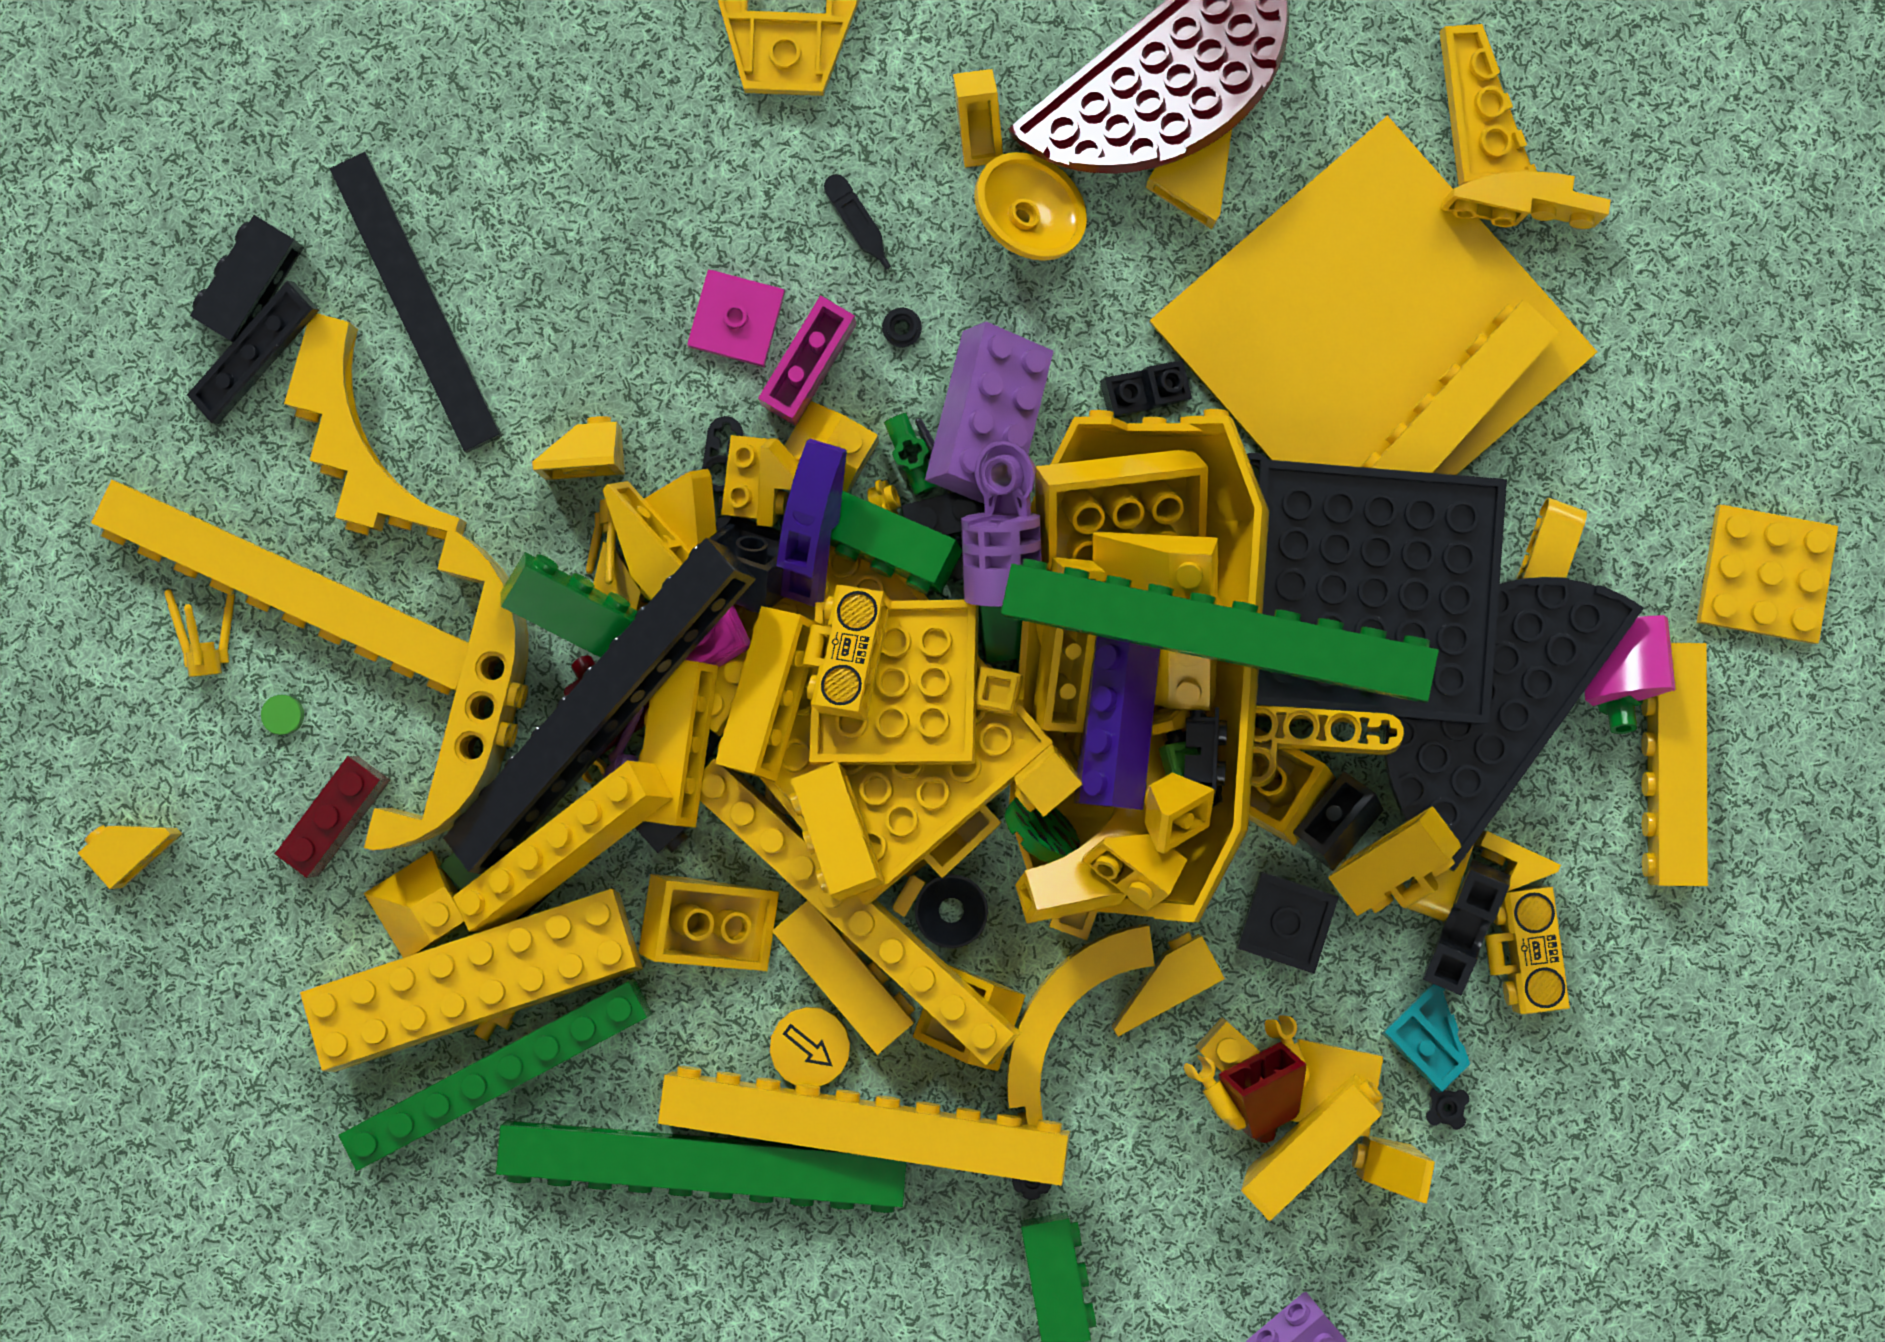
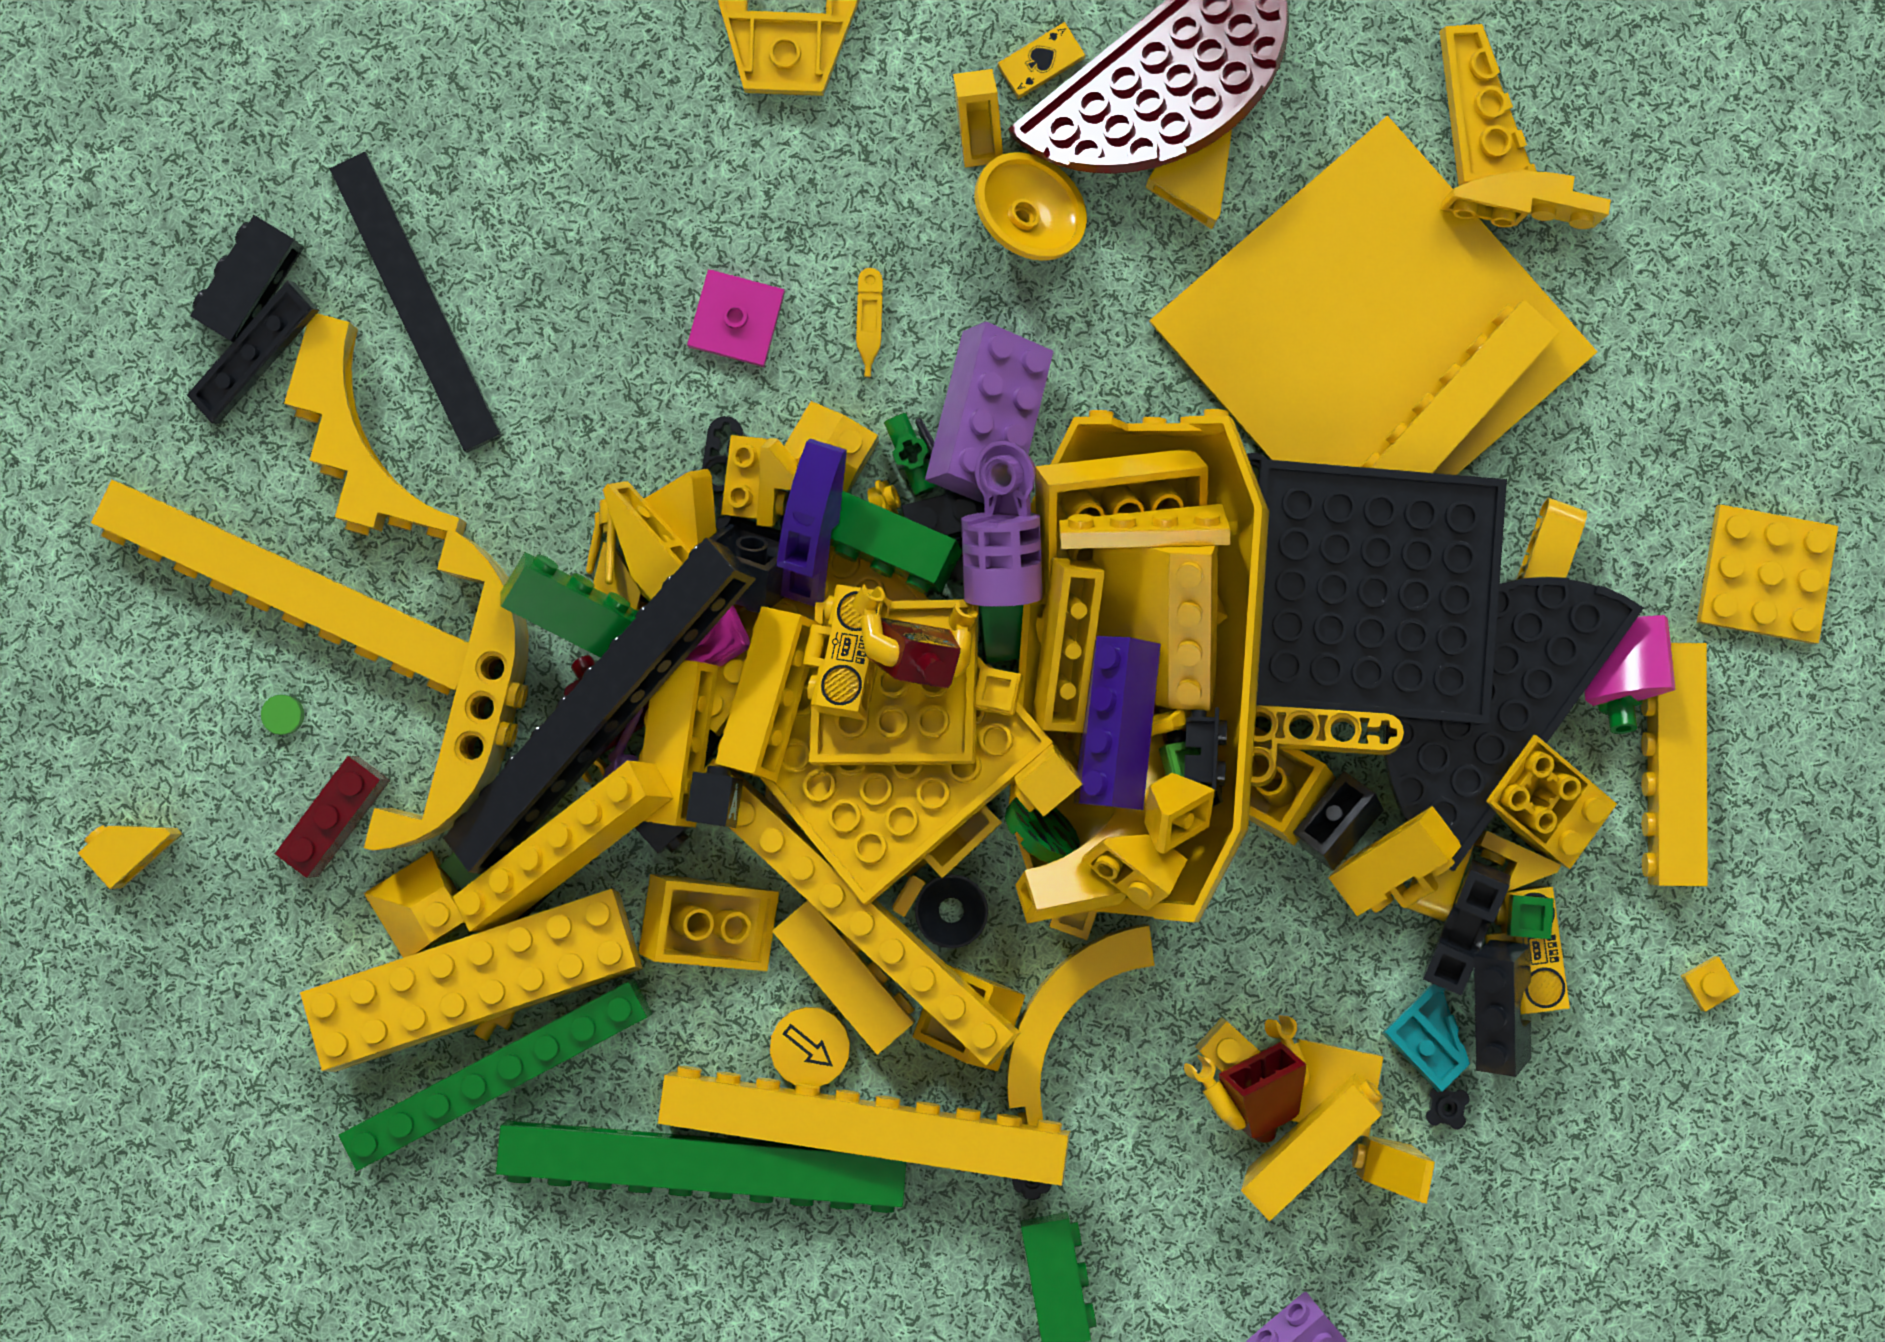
(201, 657): yellow plant -> none
(584, 452): yellow slope -> none
(714, 797): none -> black brick
(807, 360): dark pink brick -> none
(835, 832): yellow brick -> none
(855, 217): black piece -> none
(869, 316): none -> yellow piece
(905, 315): black plate -> none
(915, 650): none -> torso
(1041, 60): none -> yellow tile
(1146, 389): black slope -> none
(1155, 528): none -> yellow wing
(1174, 978): yellow slope -> none
(1220, 632): green brick -> none
(1287, 922): black plate -> none
(1500, 980): none -> black arch
(1530, 916): none -> green tile
(1550, 803): none -> yellow slope
(1710, 983): none -> yellow plate

